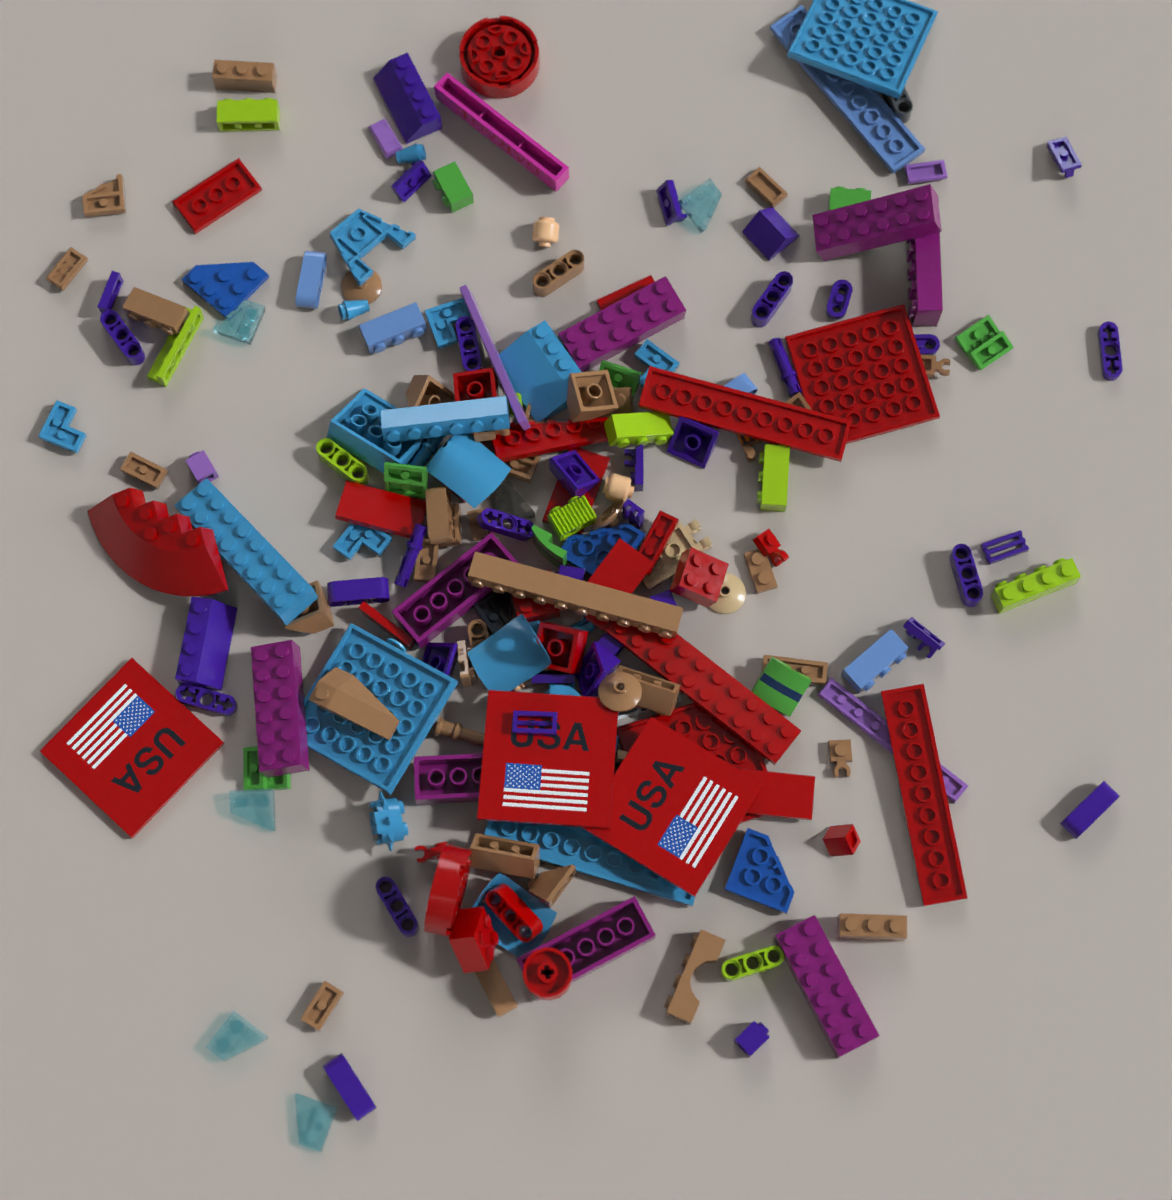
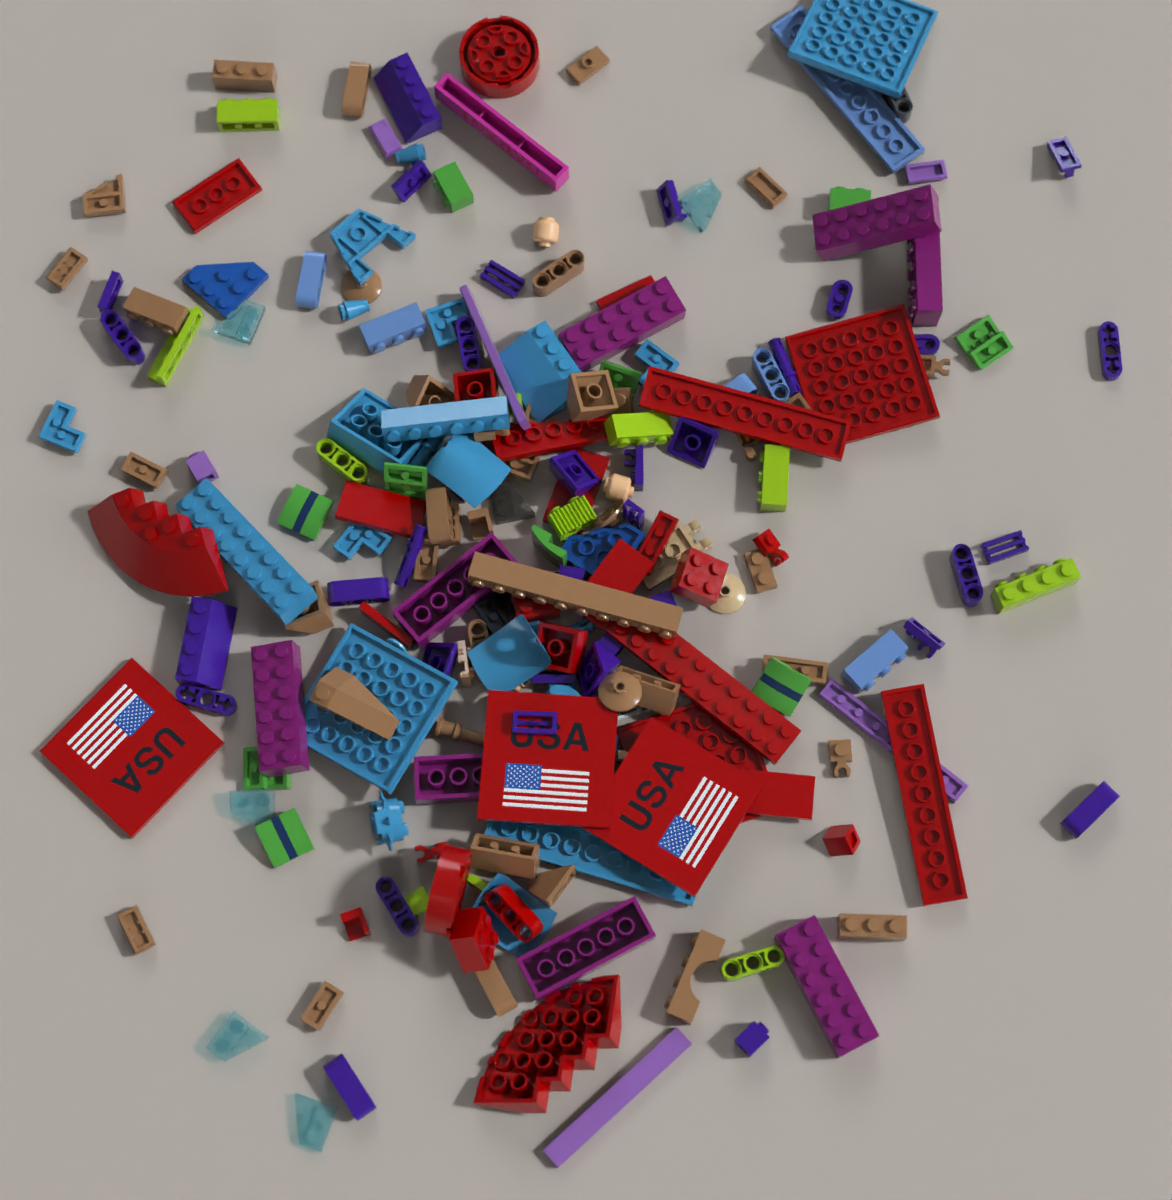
(136, 930): none -> medium nougat plate
(284, 837): none -> bright green slope
(305, 511): none -> bright green slope
(355, 924): none -> red panel
(356, 89): none -> medium nougat beam
(417, 901): none -> lime tile
(476, 883): none -> lime tile
(488, 269): none -> dark purple tile
(497, 526): dark purple beam -> none
(547, 960): red wheel -> none
(551, 1044): none -> red brick
(588, 65): none -> medium nougat plate
(617, 1097): none -> medium lavender tile
(760, 874): blue plate -> none
(770, 232): dark purple slope -> none
(770, 368): none -> medium blue beam
(776, 291): dark purple beam -> none

